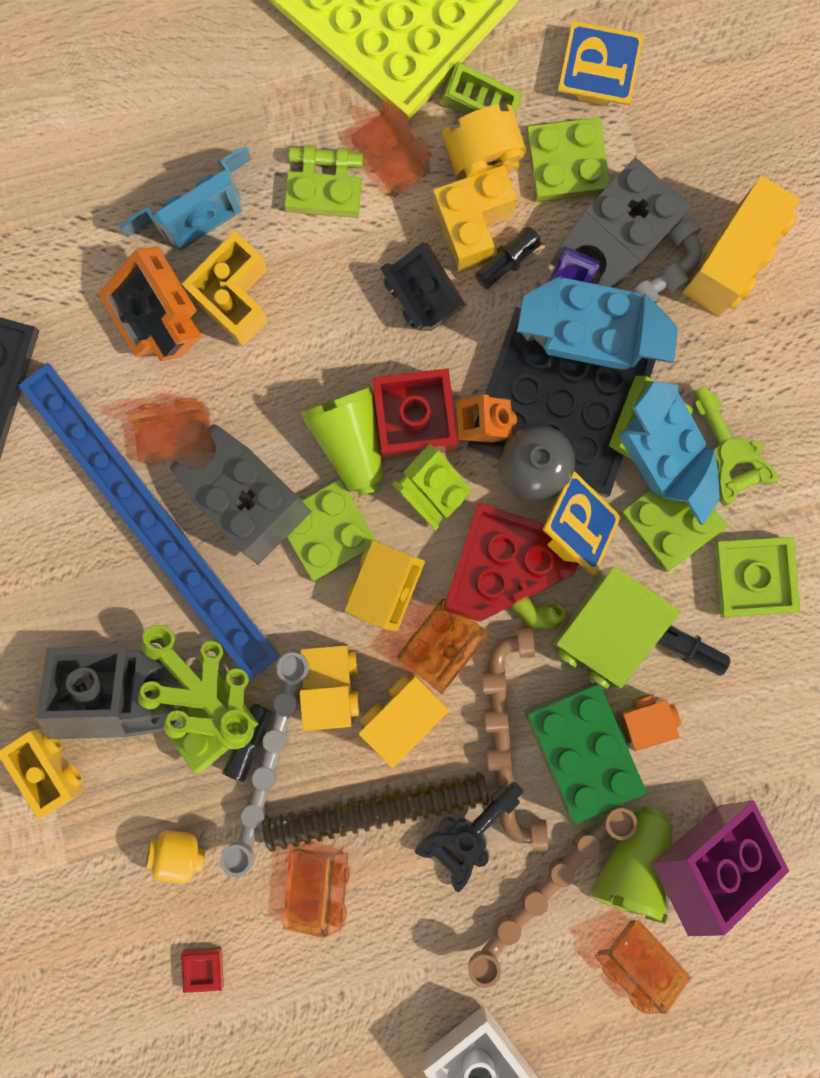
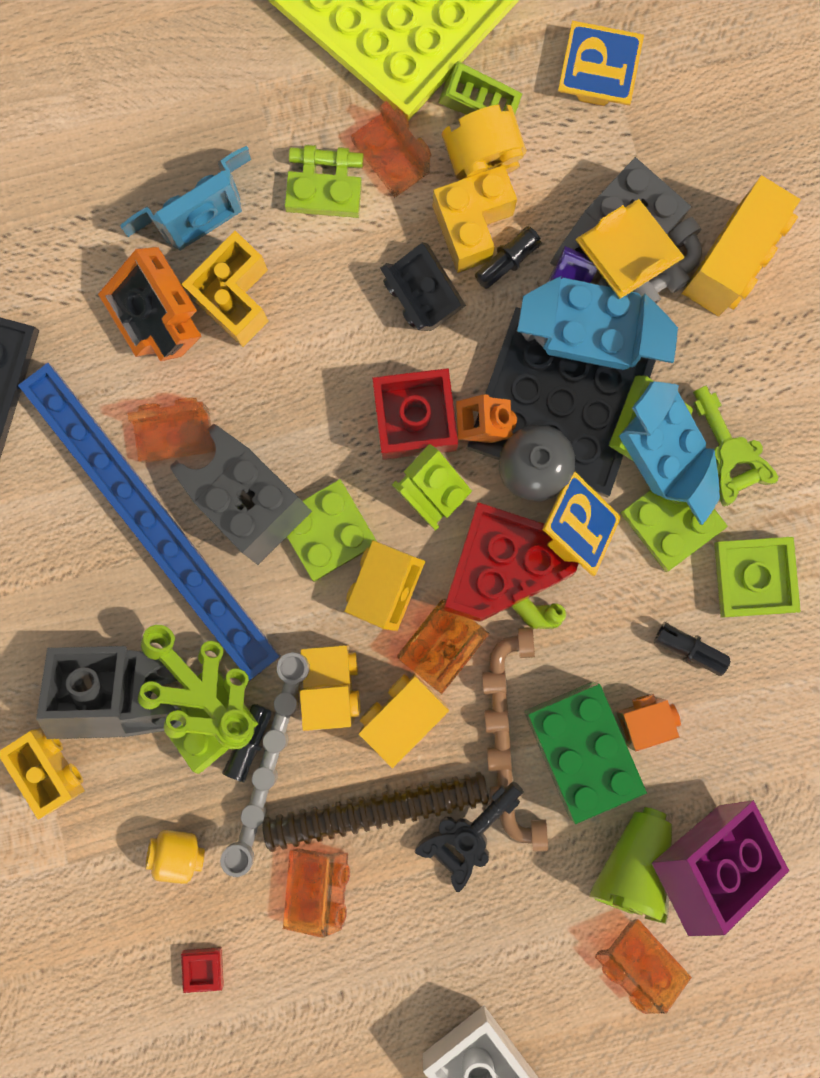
(350, 438): lime cone -> none
(484, 965): medium nougat bar -> none
(567, 159): lime plate -> none
(614, 627): lime slope -> none
(629, 248): none -> yellow piece

